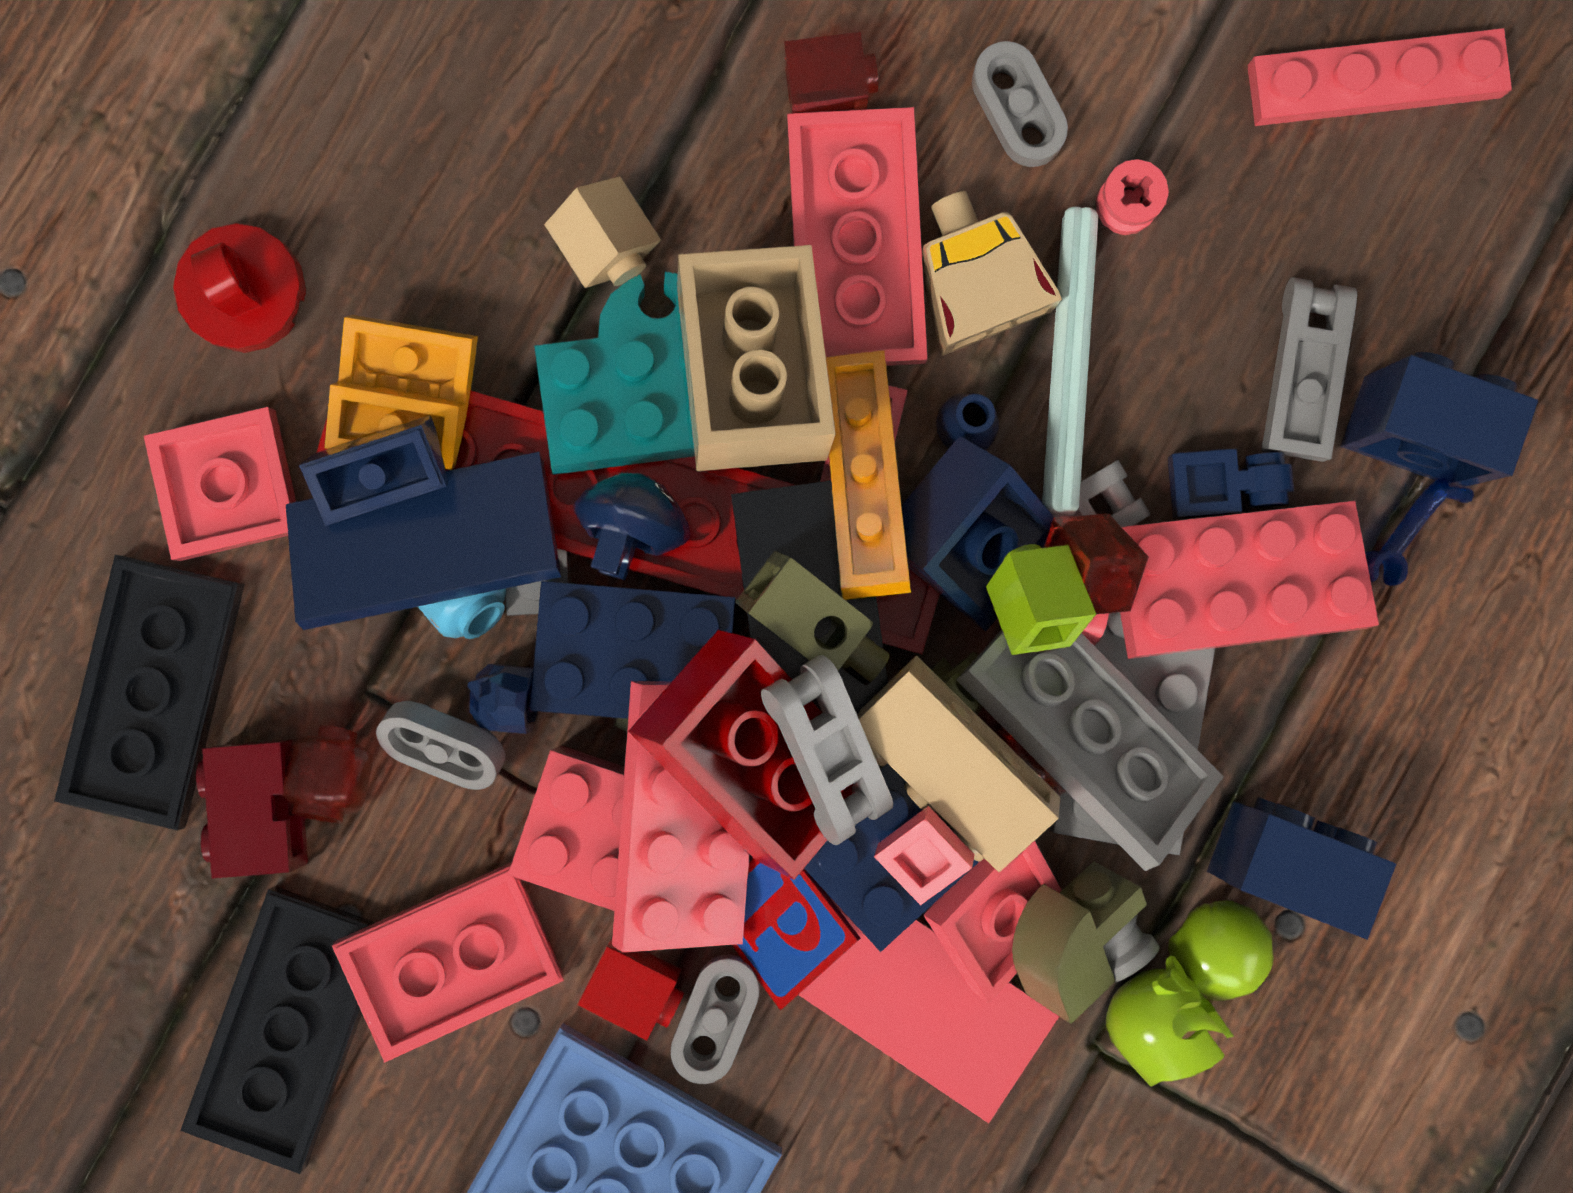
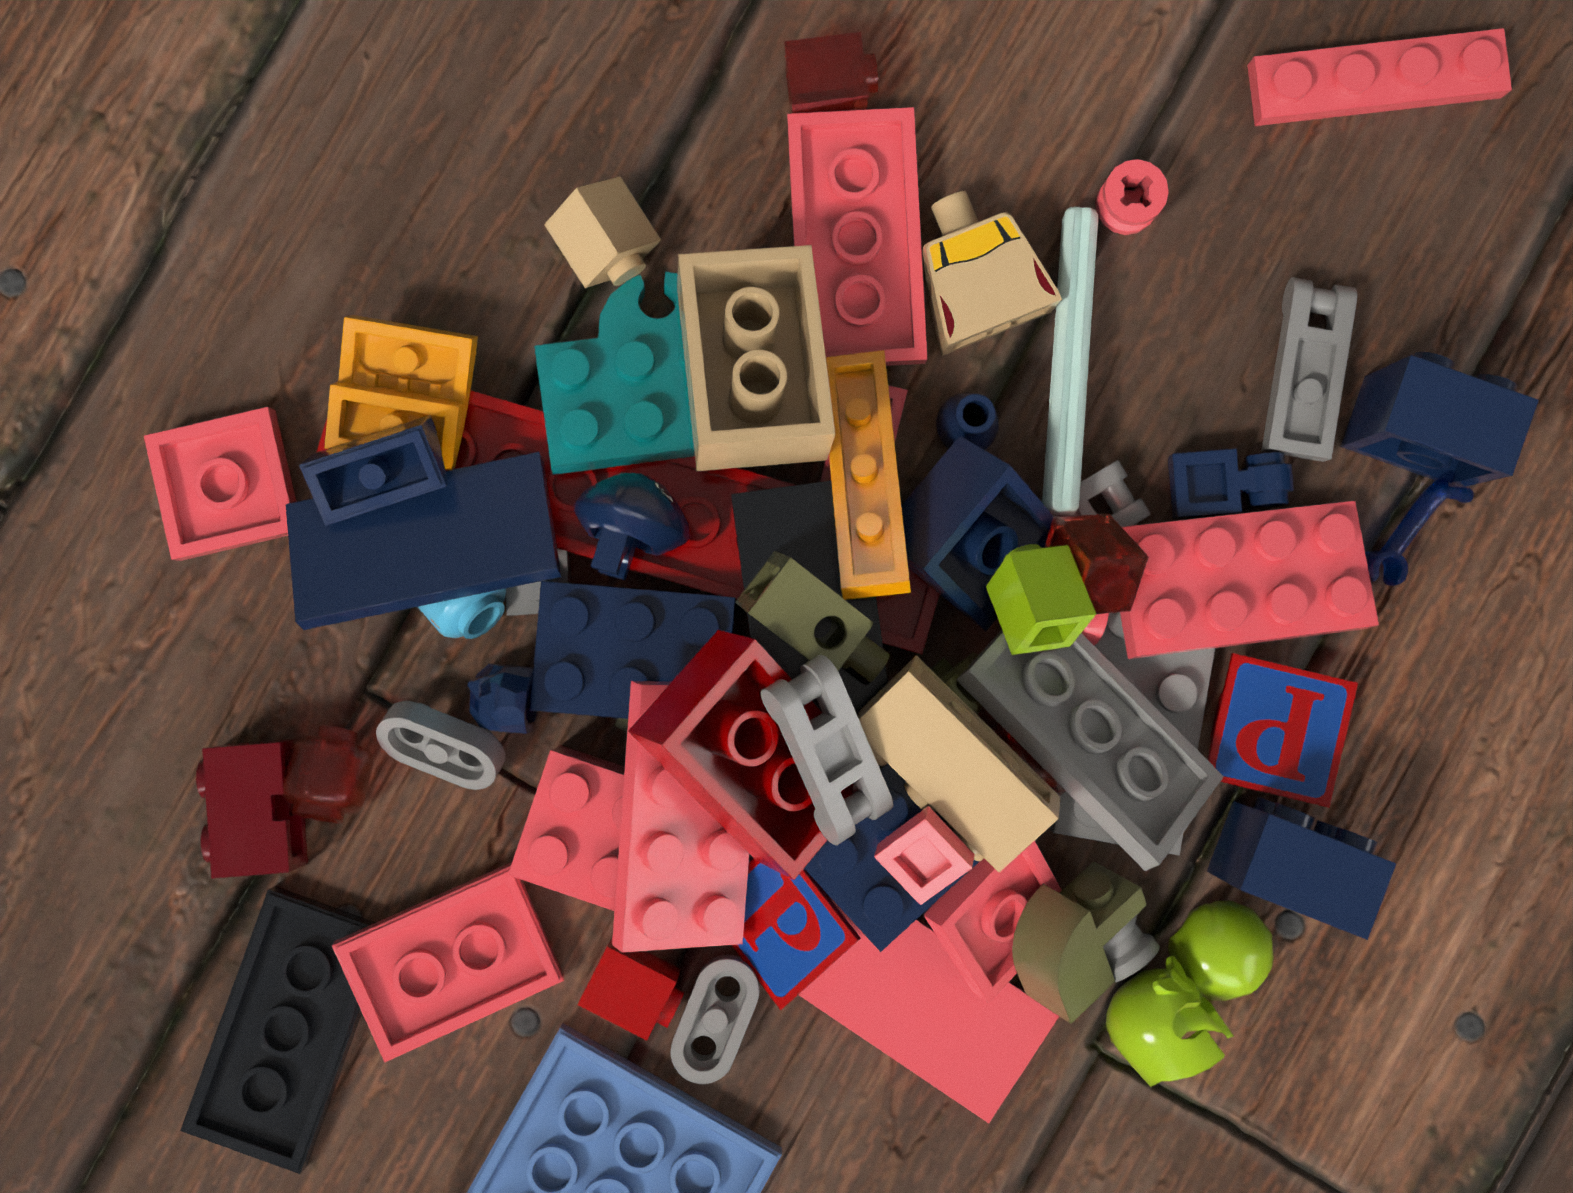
(149, 692): black tile -> none
(239, 287): red tile -> none
(1023, 106): light grey plate -> none
(1281, 729): none -> piece

